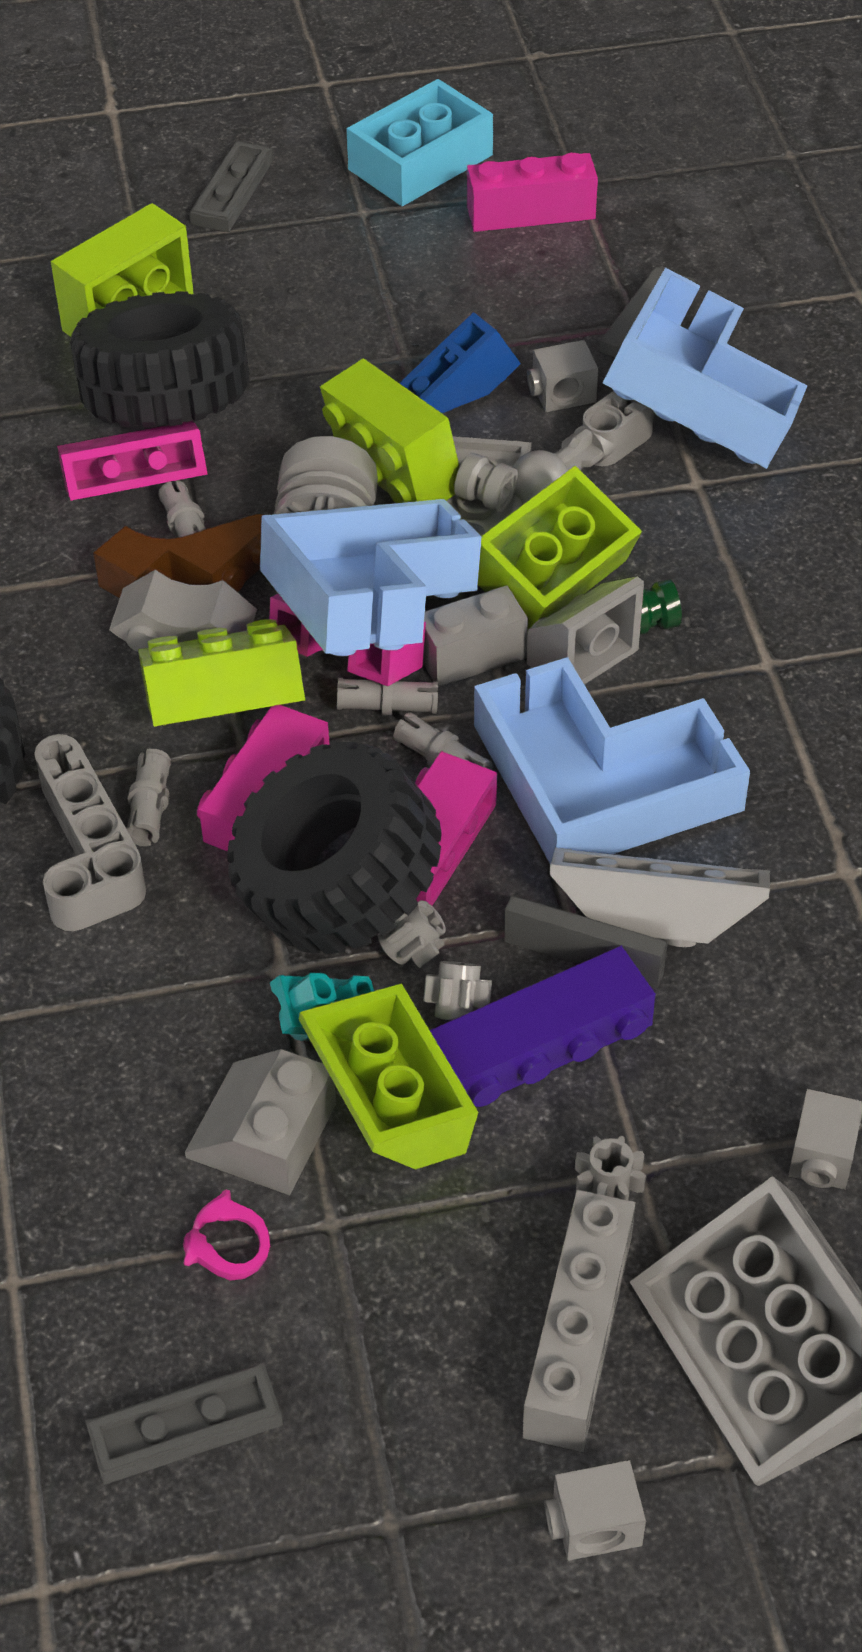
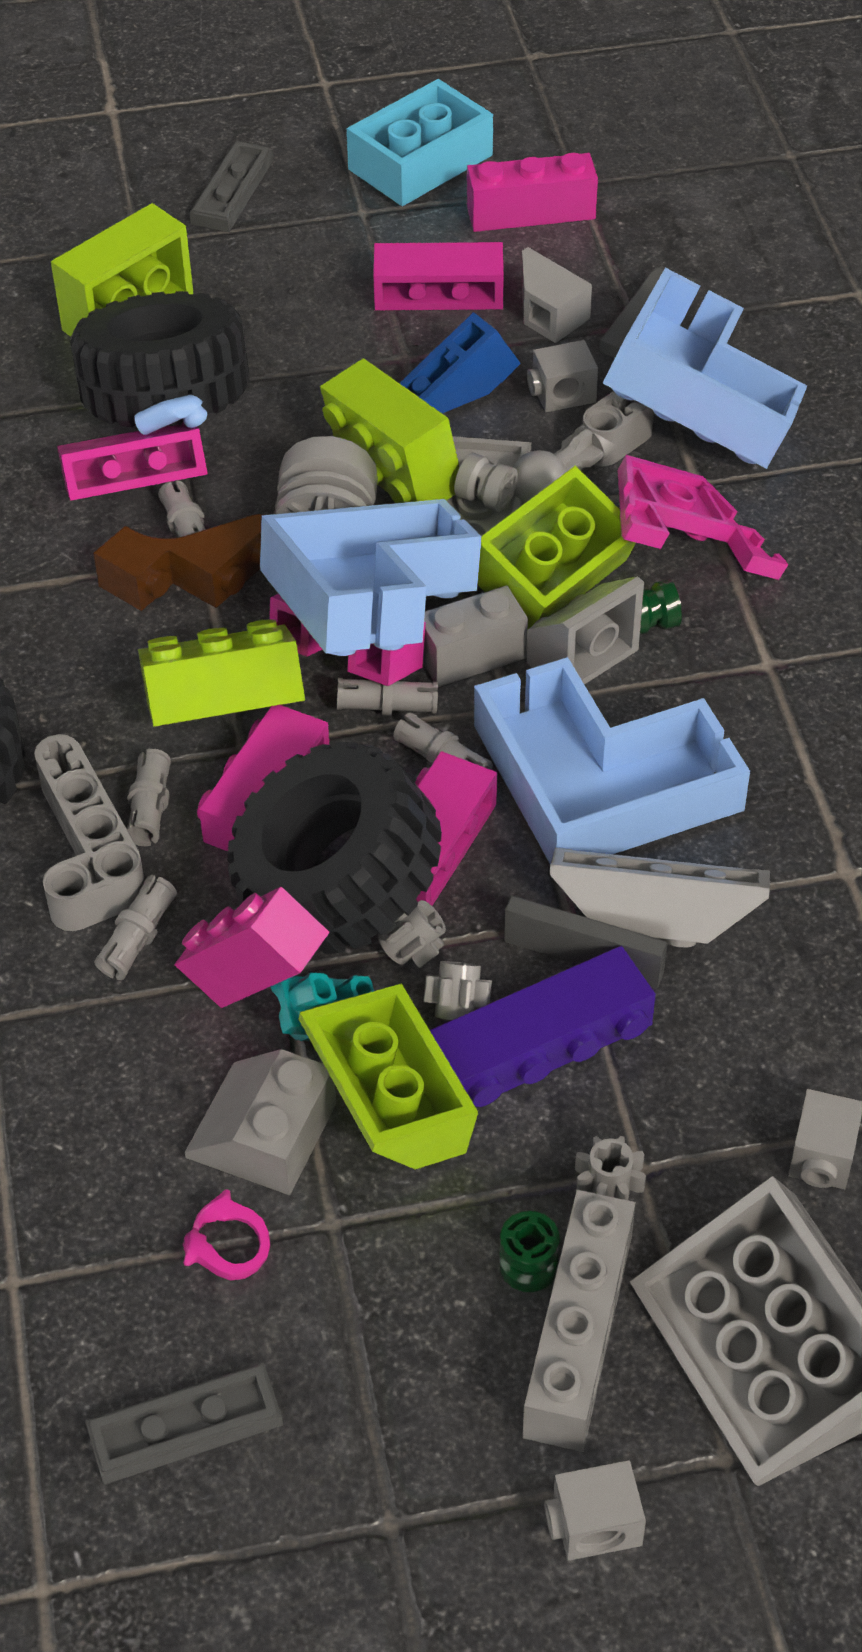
(135, 927): none -> light grey pin
(166, 607): light grey brick -> none
(170, 411): none -> light blue arm
(250, 947): none -> dark pink brick
(438, 276): none -> dark pink brick
(528, 1265): none -> dark green wheel
(552, 297): none -> light grey slope
(666, 497): none -> dark pink wing

